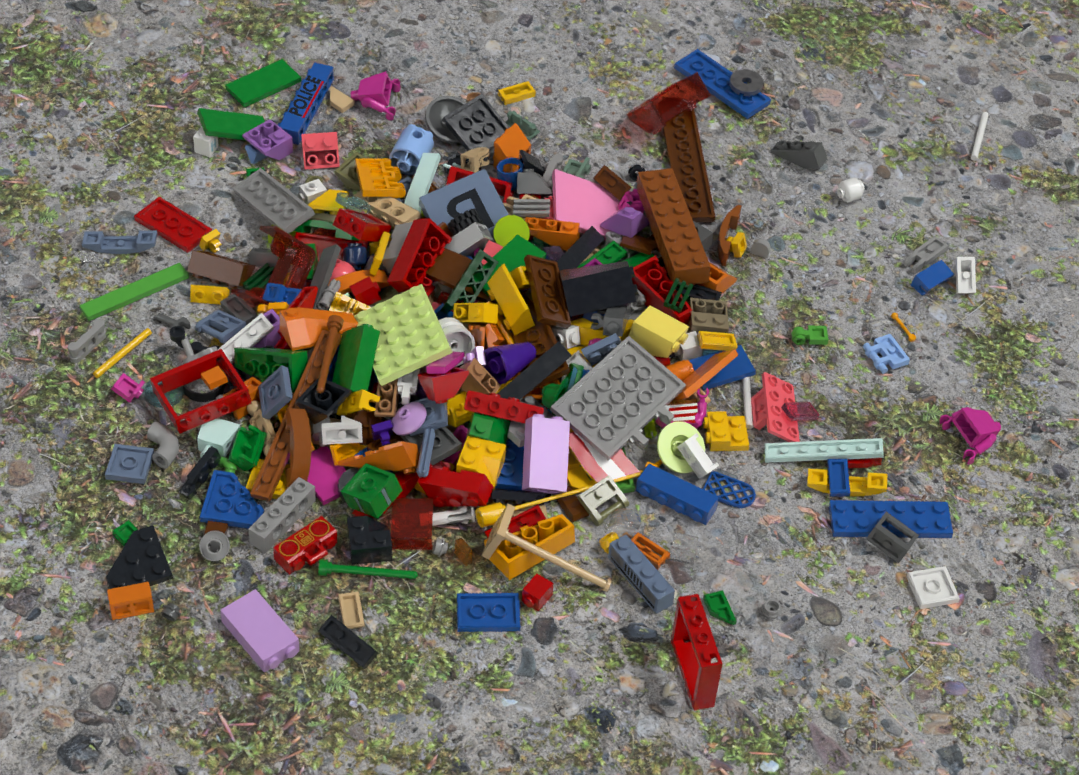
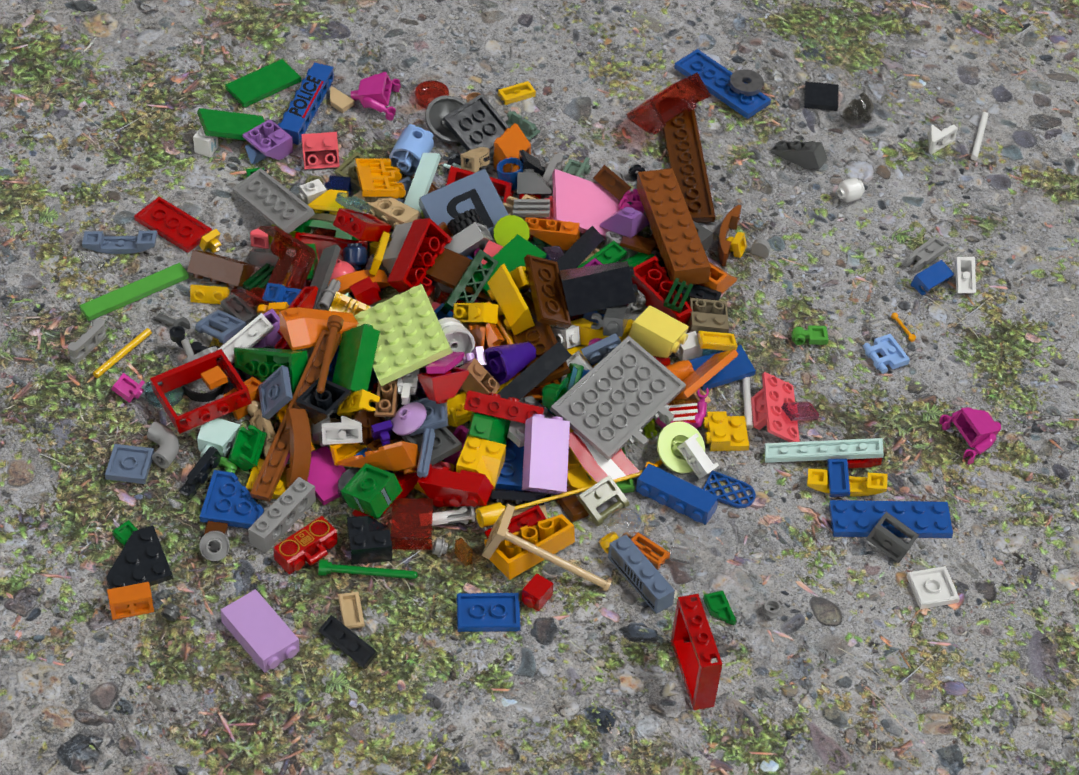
(259, 239): none -> coral slope
(339, 183): none -> clear blue brick
(428, 91): none -> clear red piece
(821, 96): none -> black tile
(858, 111): none -> clear smoke cylinder
(939, 139): none -> white slope

